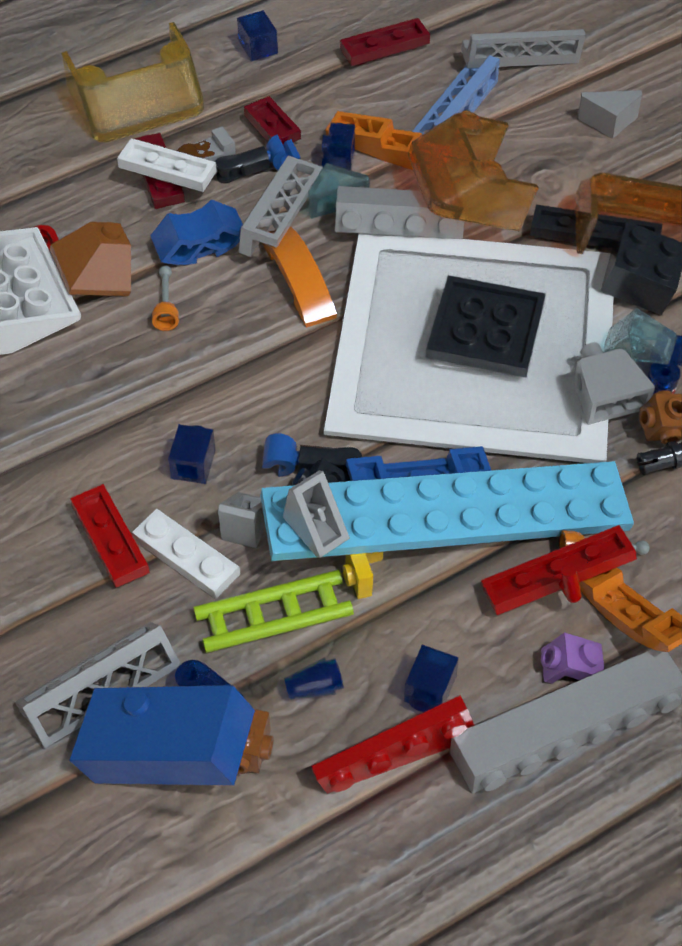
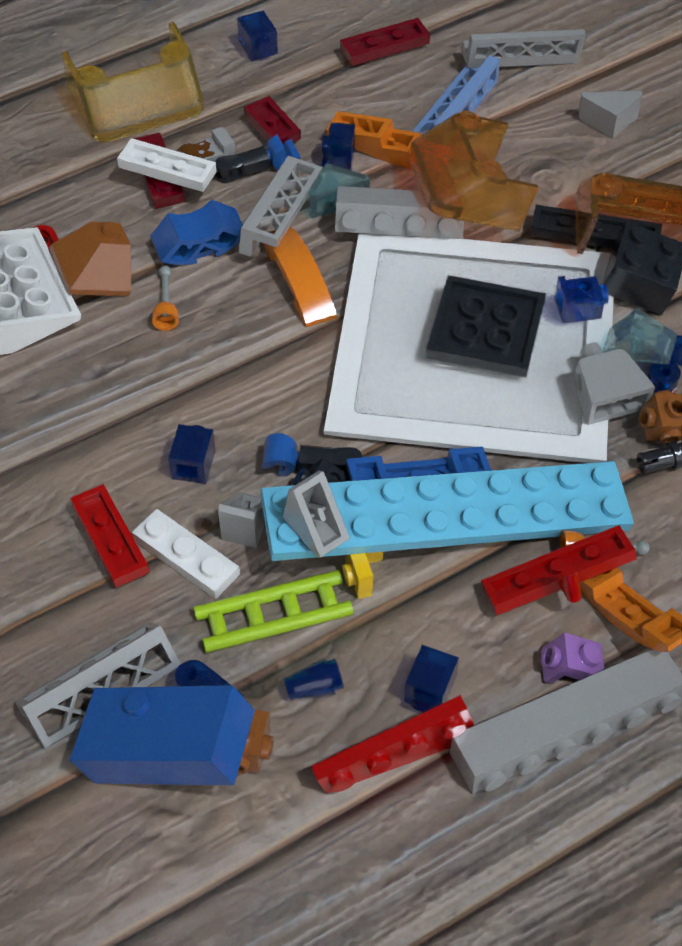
(580, 299): none -> clear blue brick

